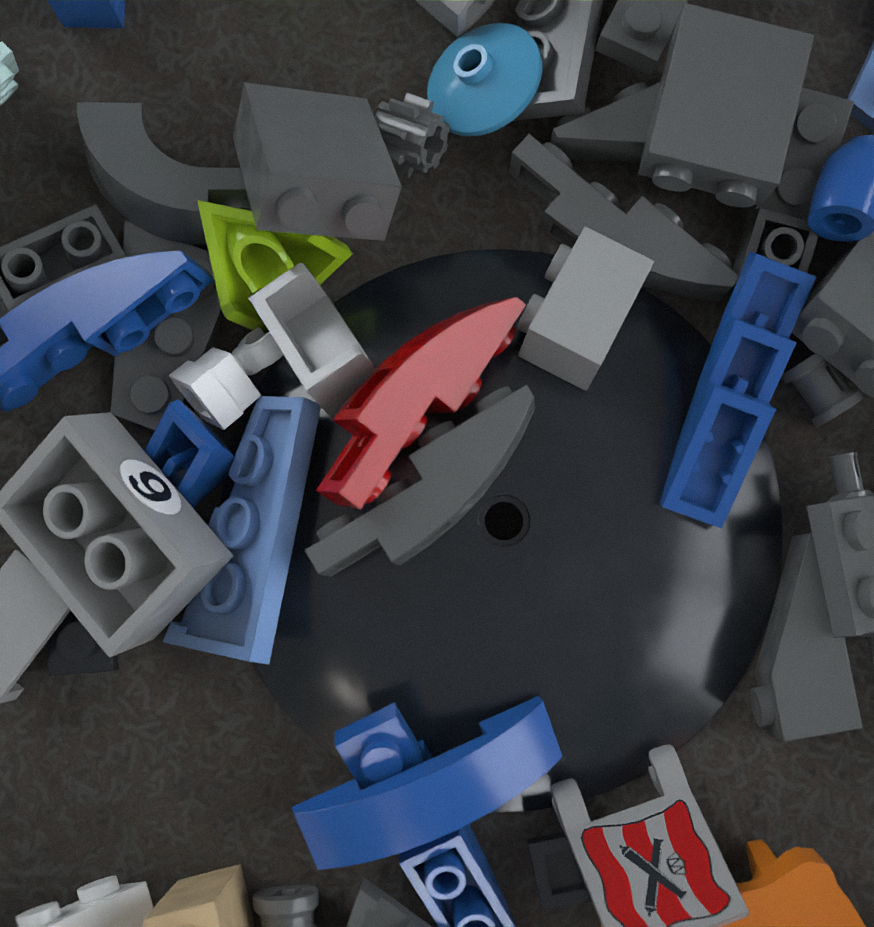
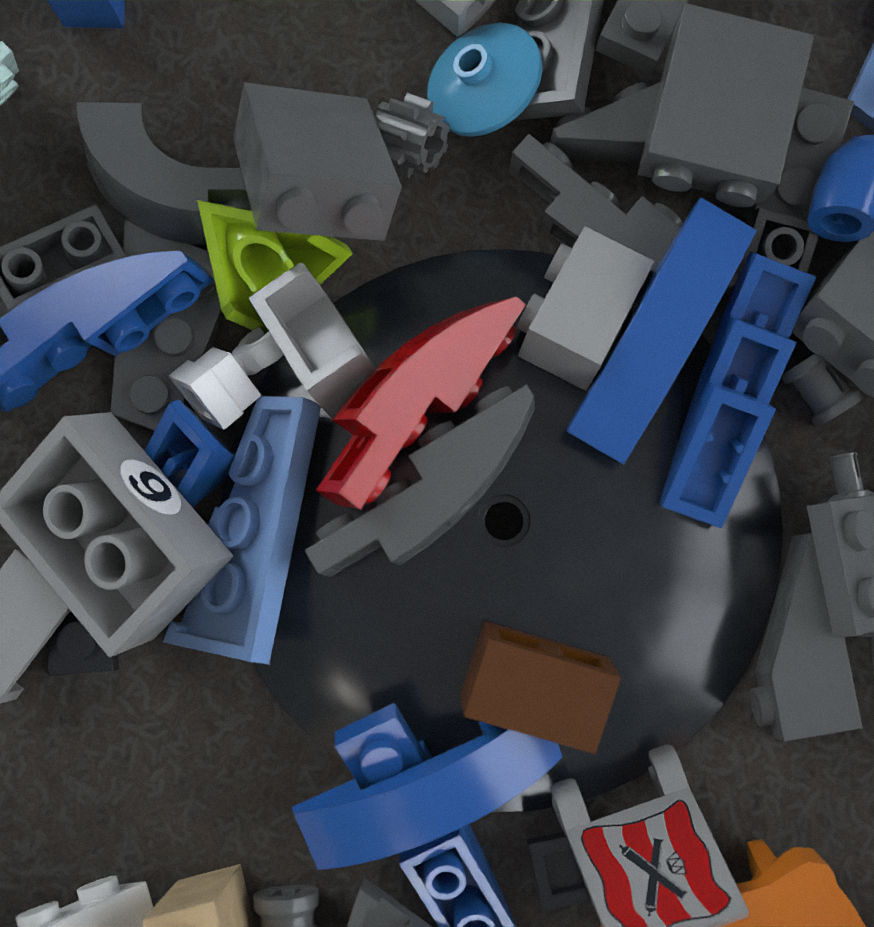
(539, 687): none -> reddish brown panel
(661, 330): none -> blue slope

